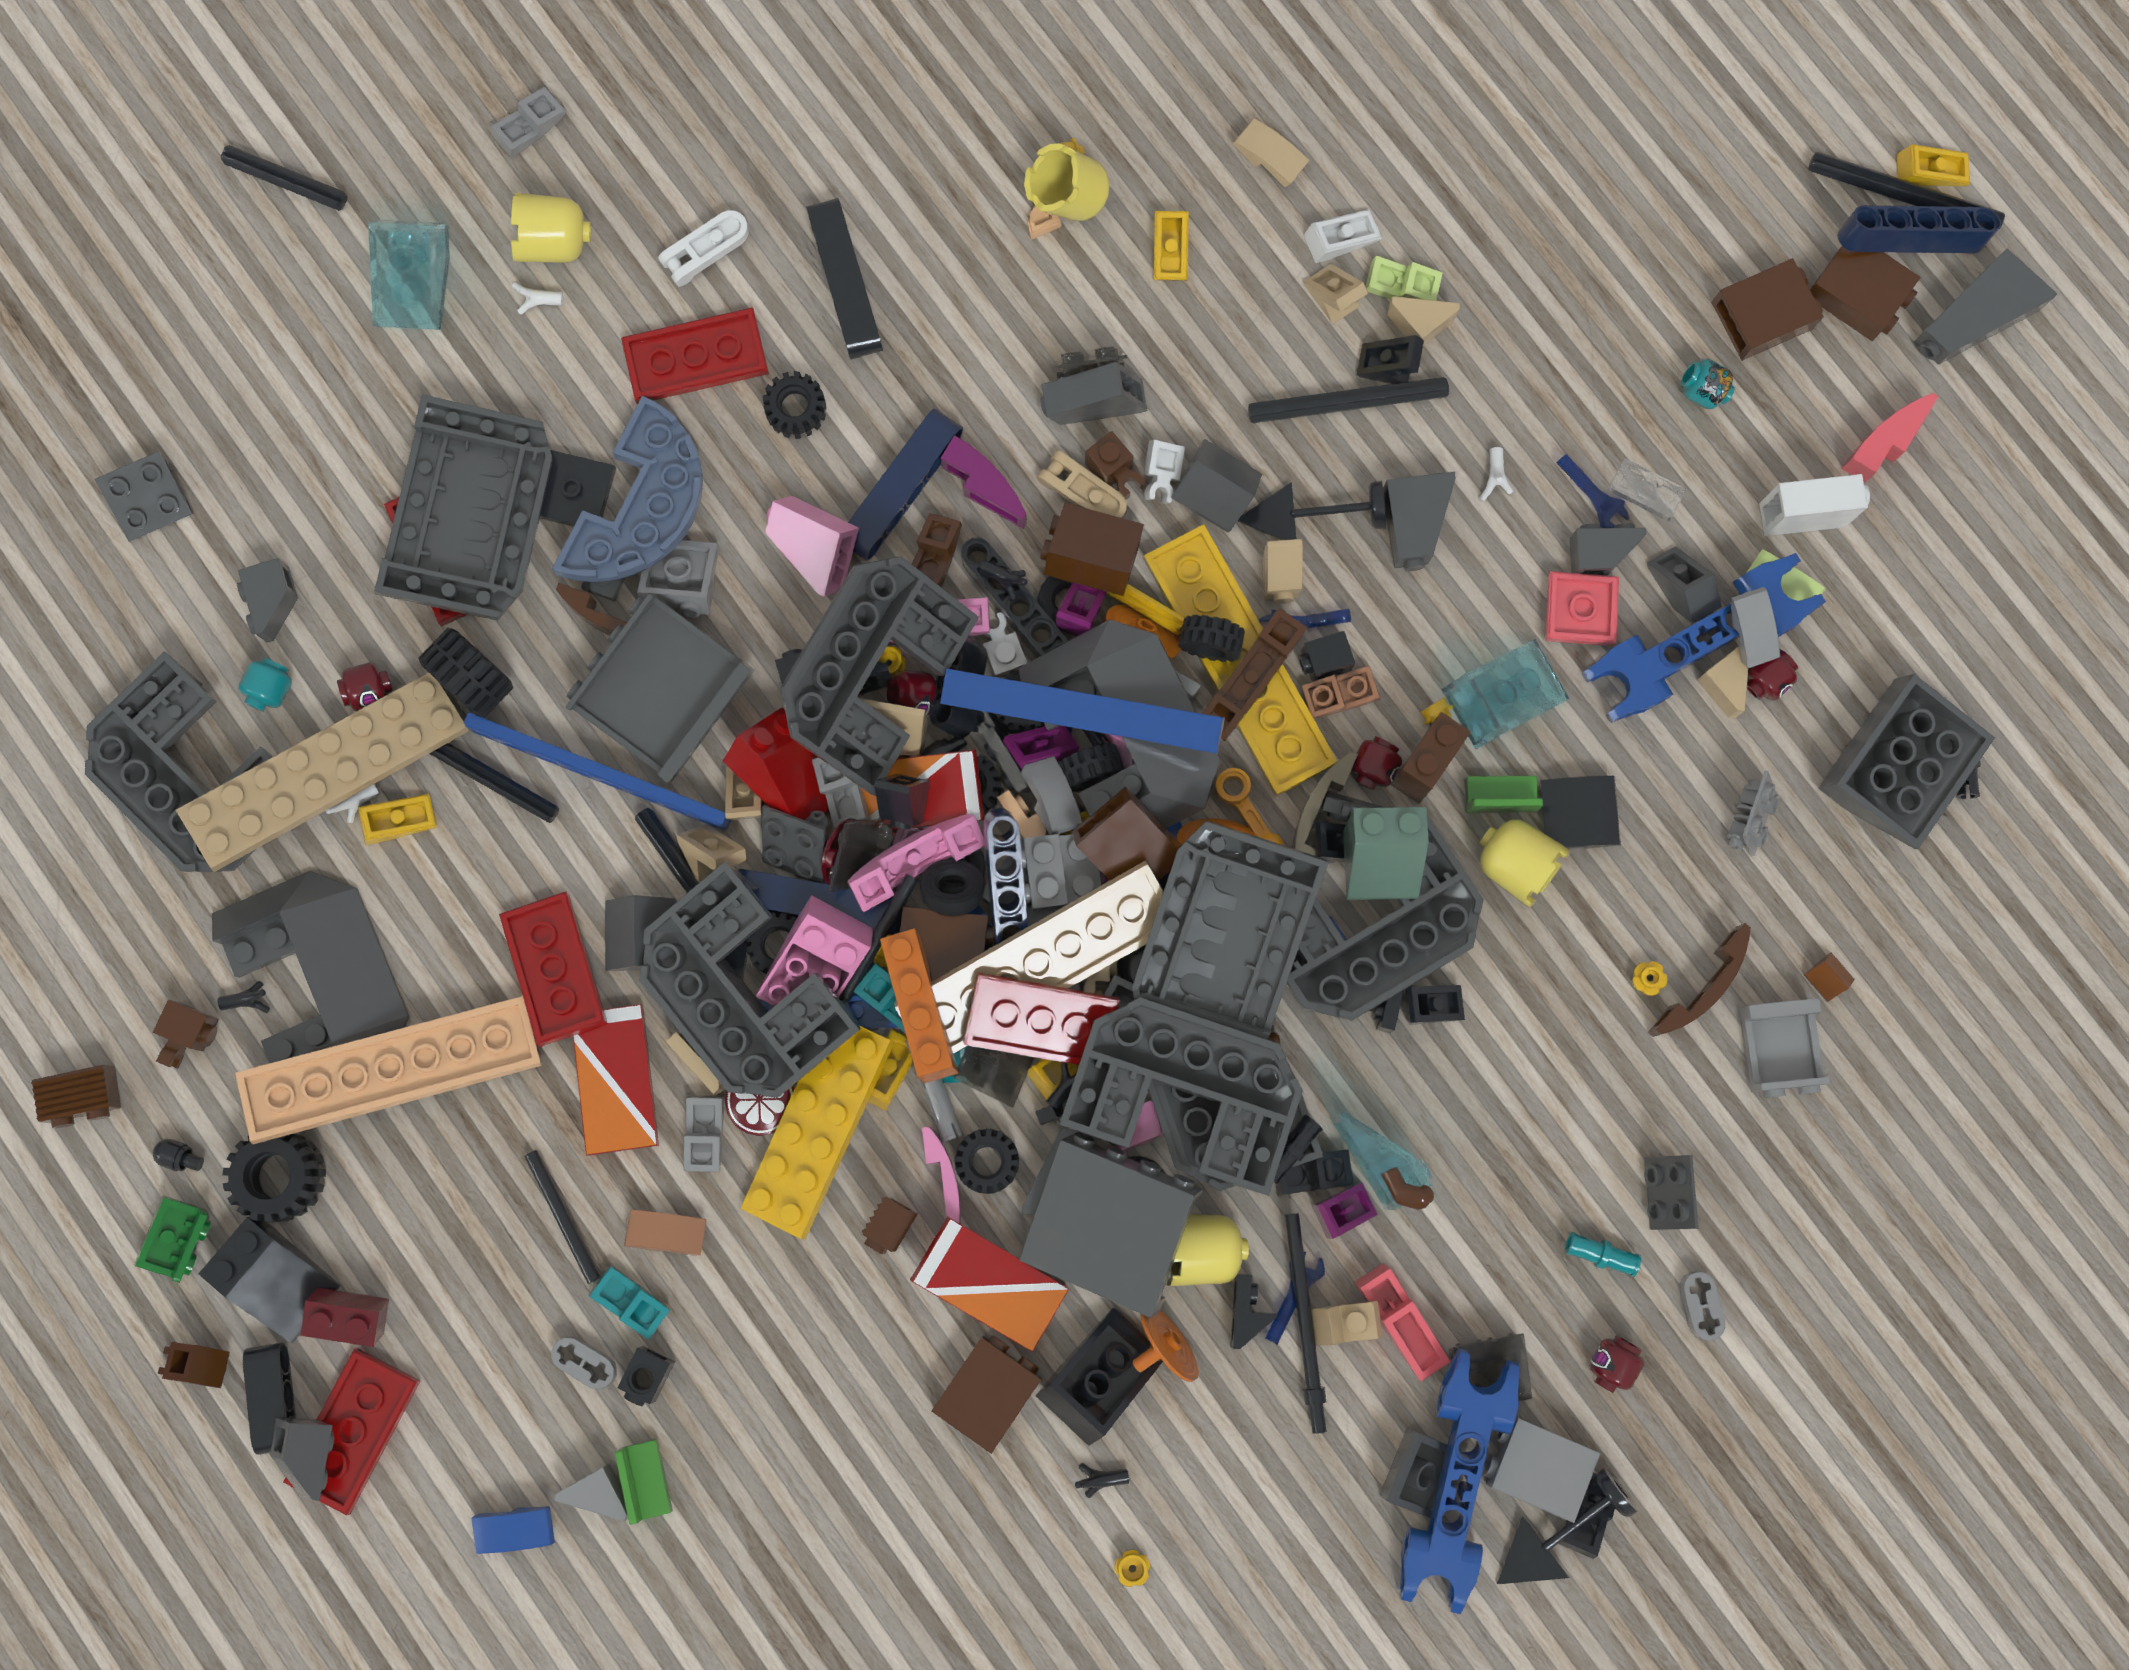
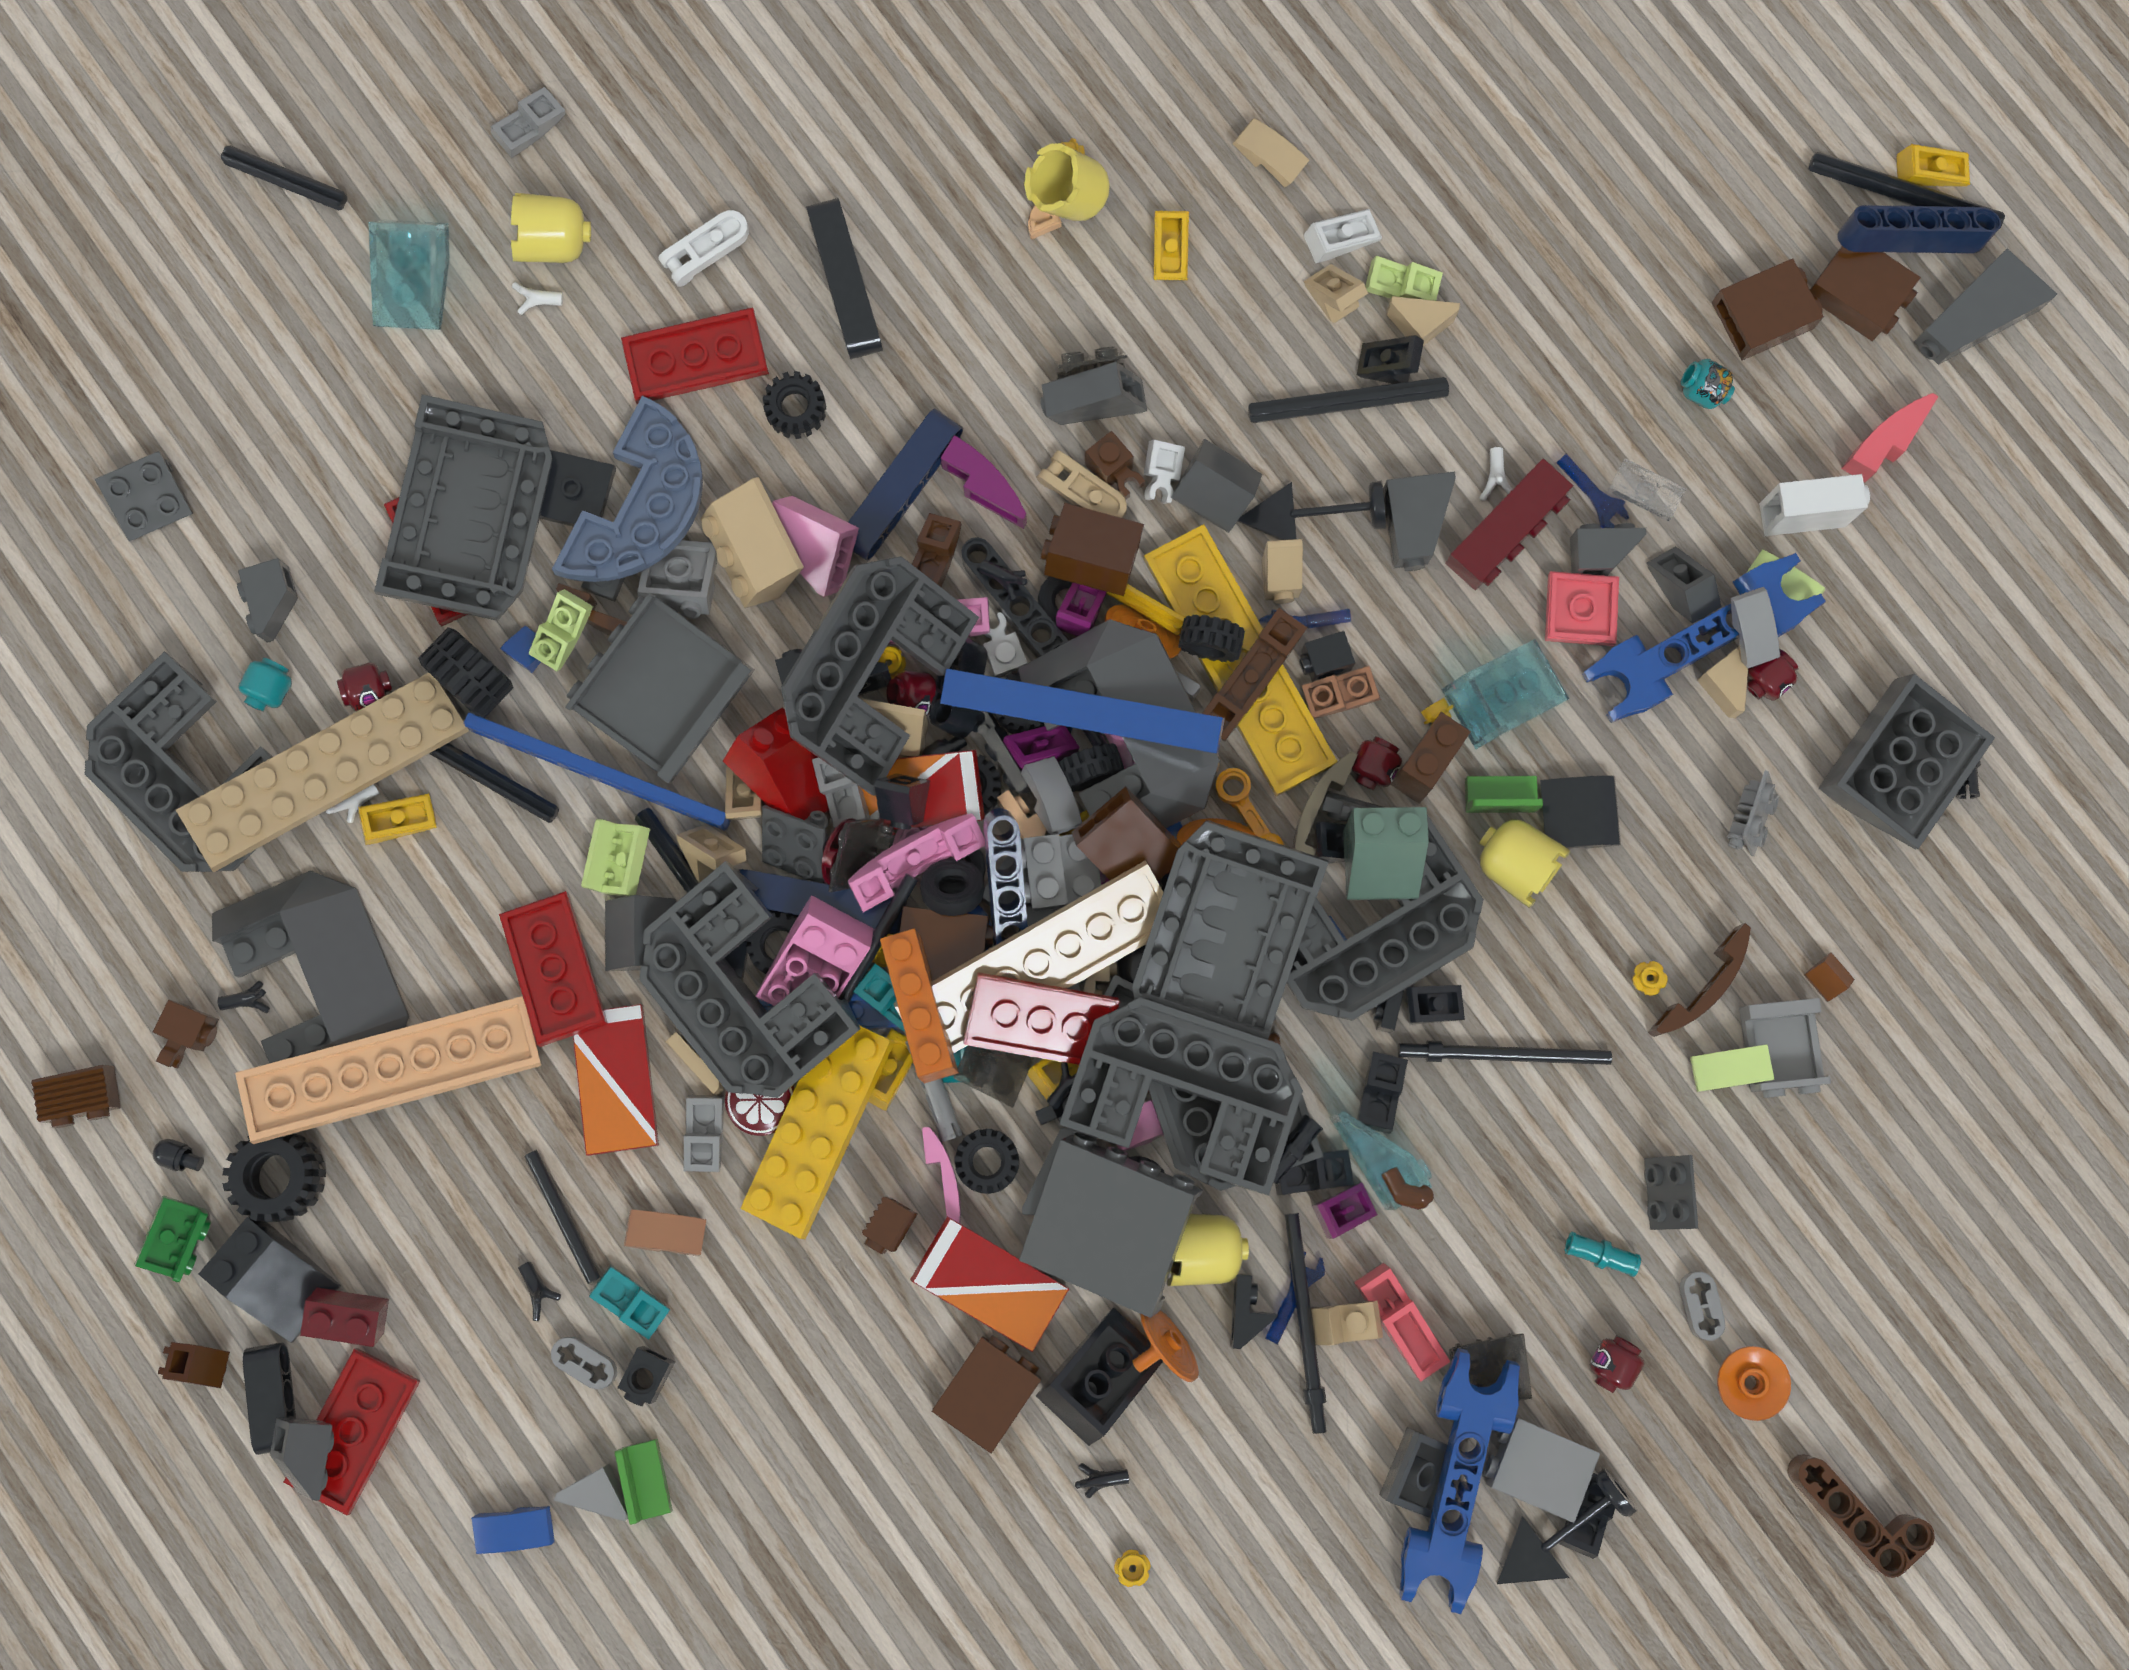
(518, 649): none -> blue slope
(536, 1289): none -> black bar
(561, 630): none -> yellowish green slope
(615, 858): none -> yellowish green bracket
(751, 544): none -> tan slope
(1382, 1092): none -> black slope
(1435, 1051): none -> black bar
(1509, 525): none -> dark red brick
(1732, 1068): none -> yellowish green slope
(1771, 1385): none -> orange dish
(1852, 1511): none -> reddish brown beam

